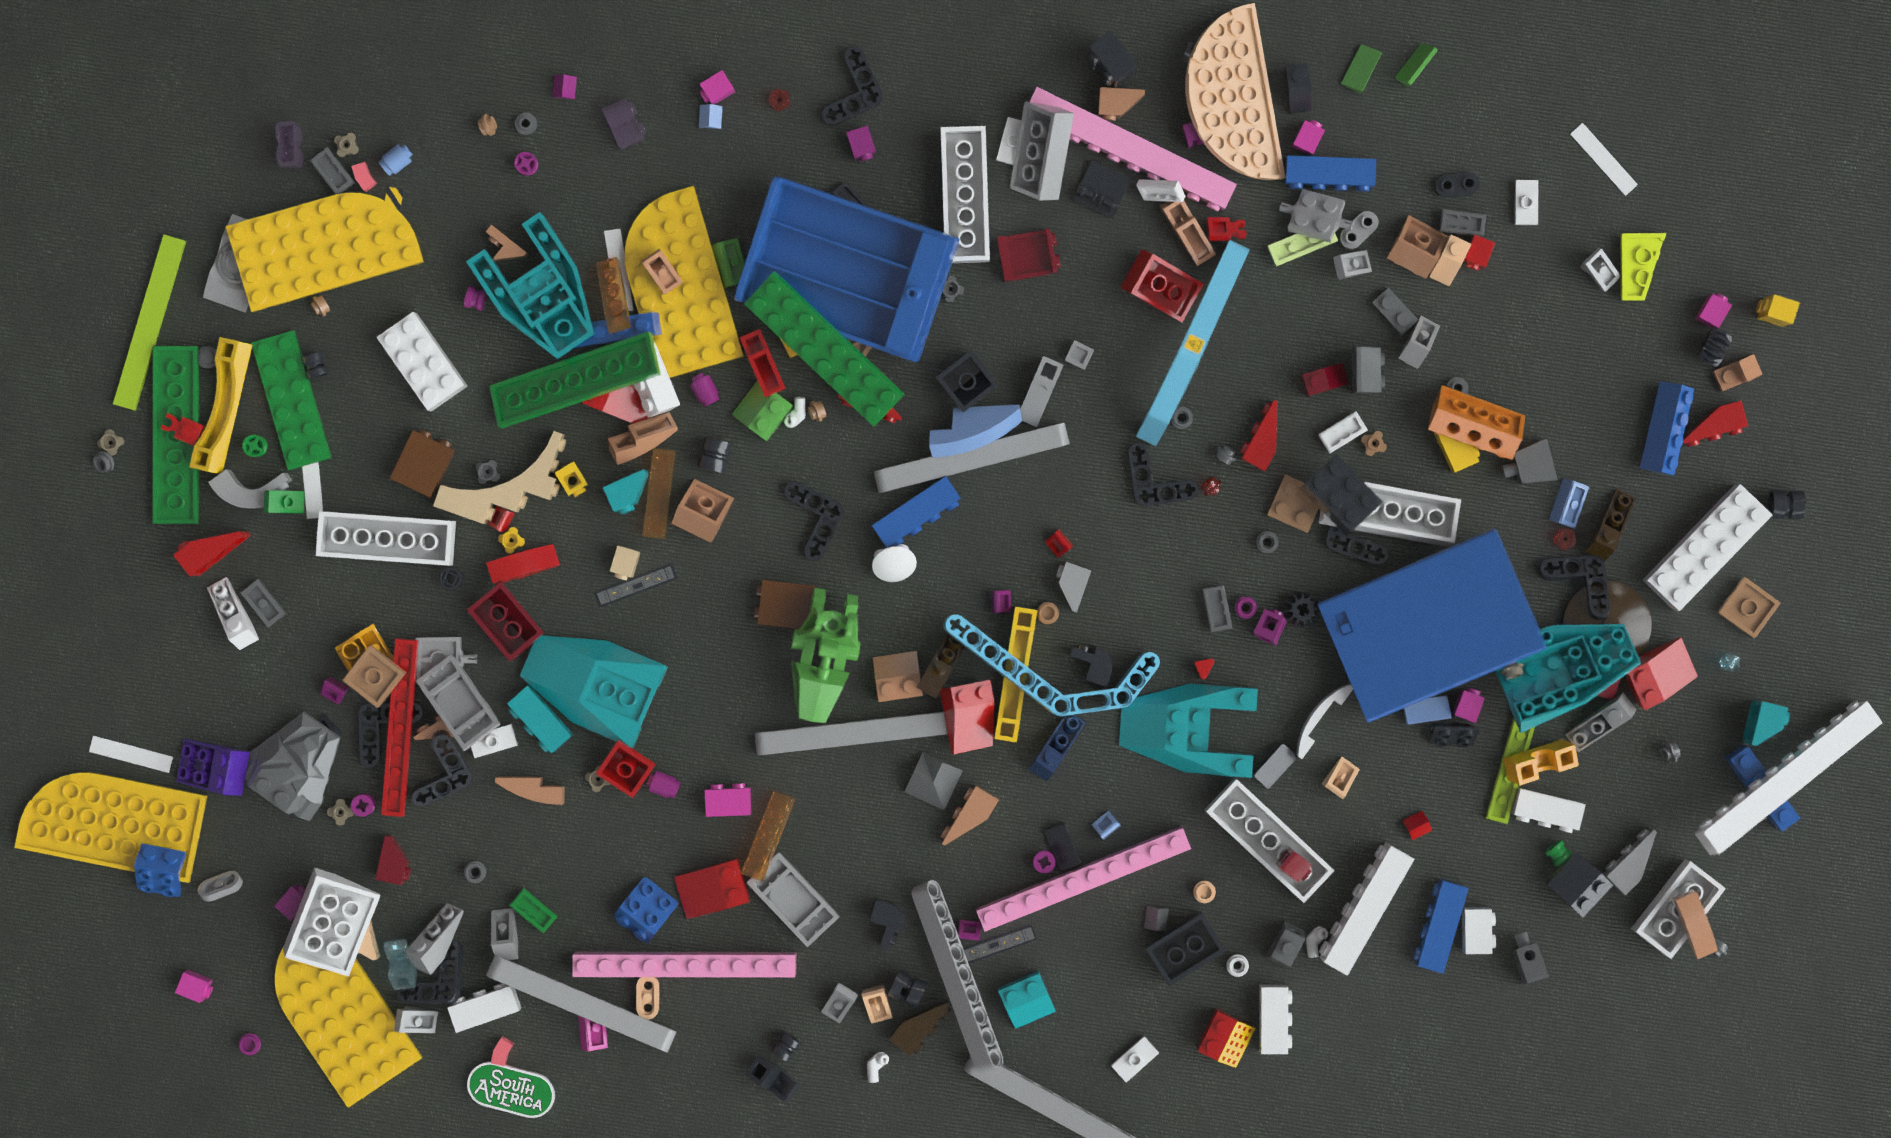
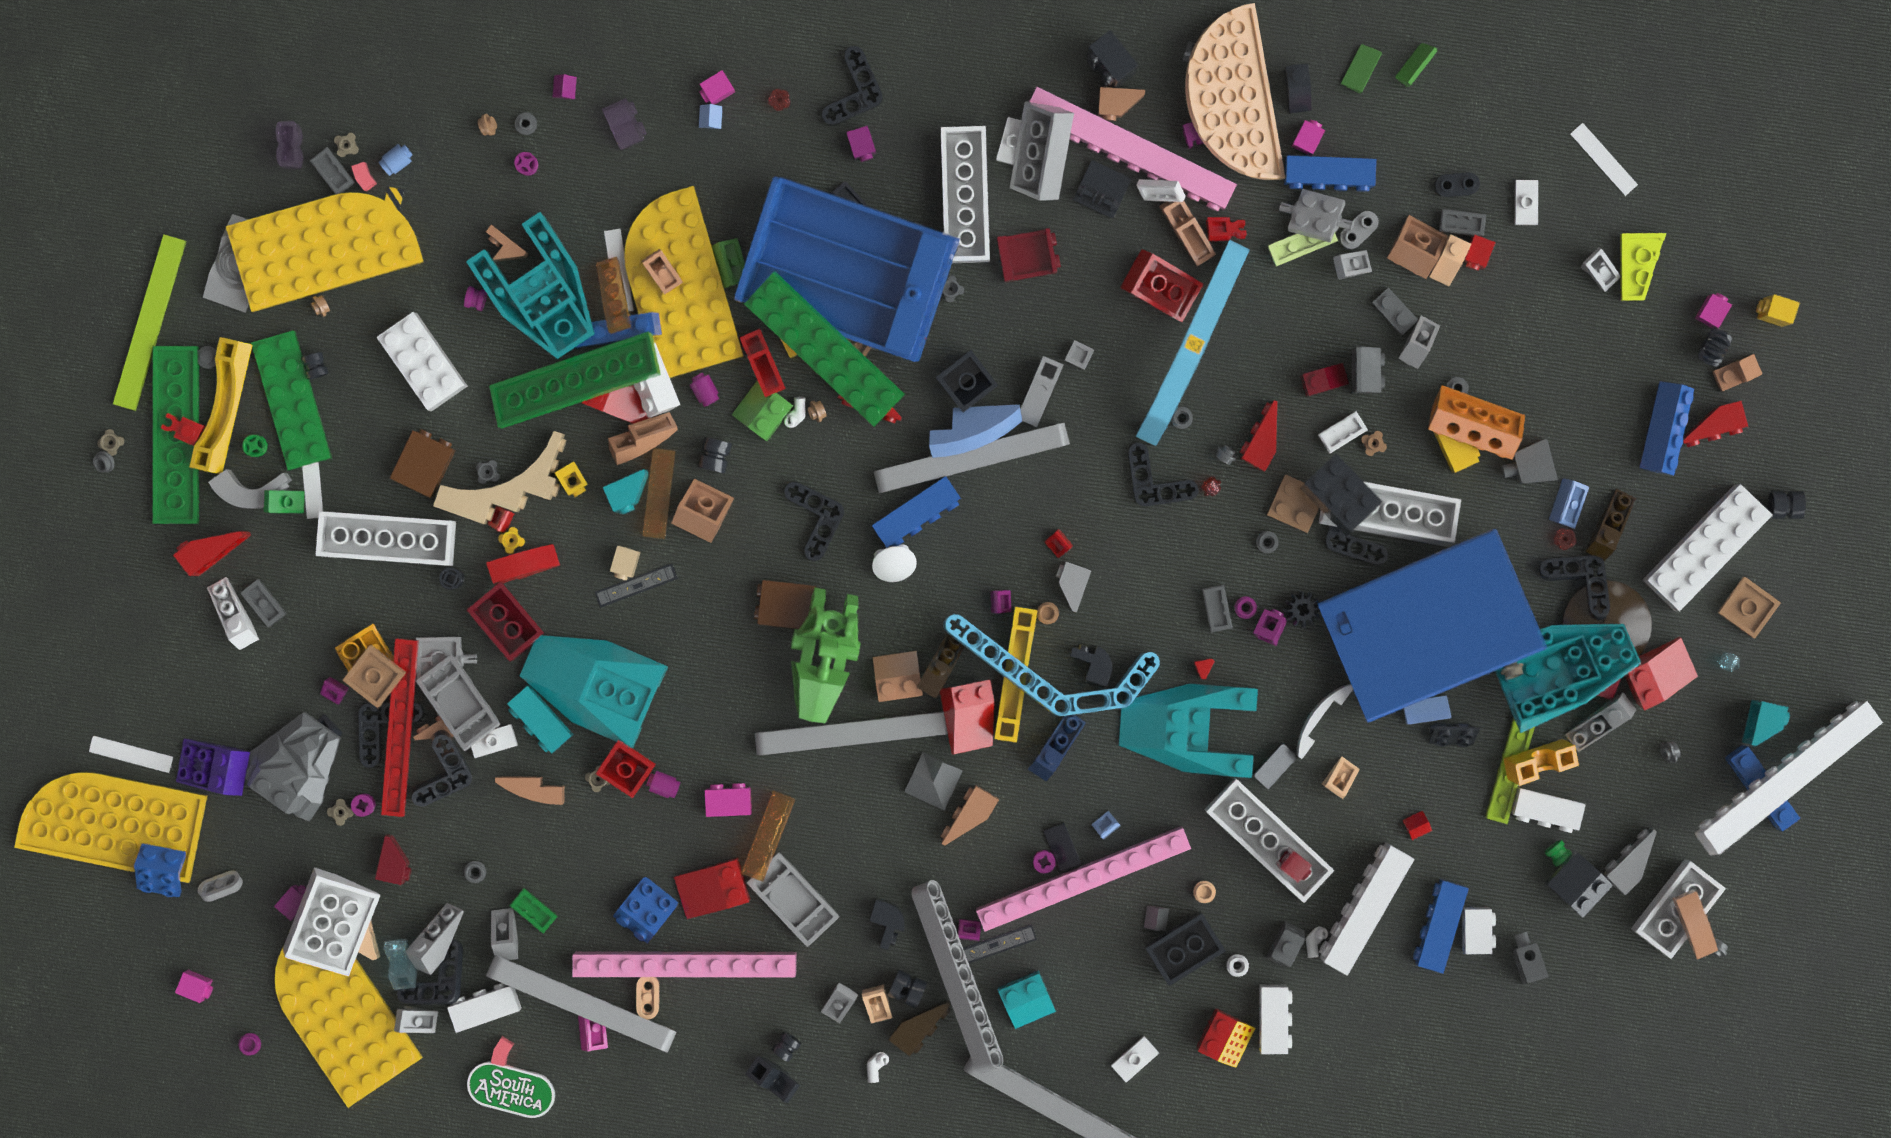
(1468, 705): dark pink brick -> none

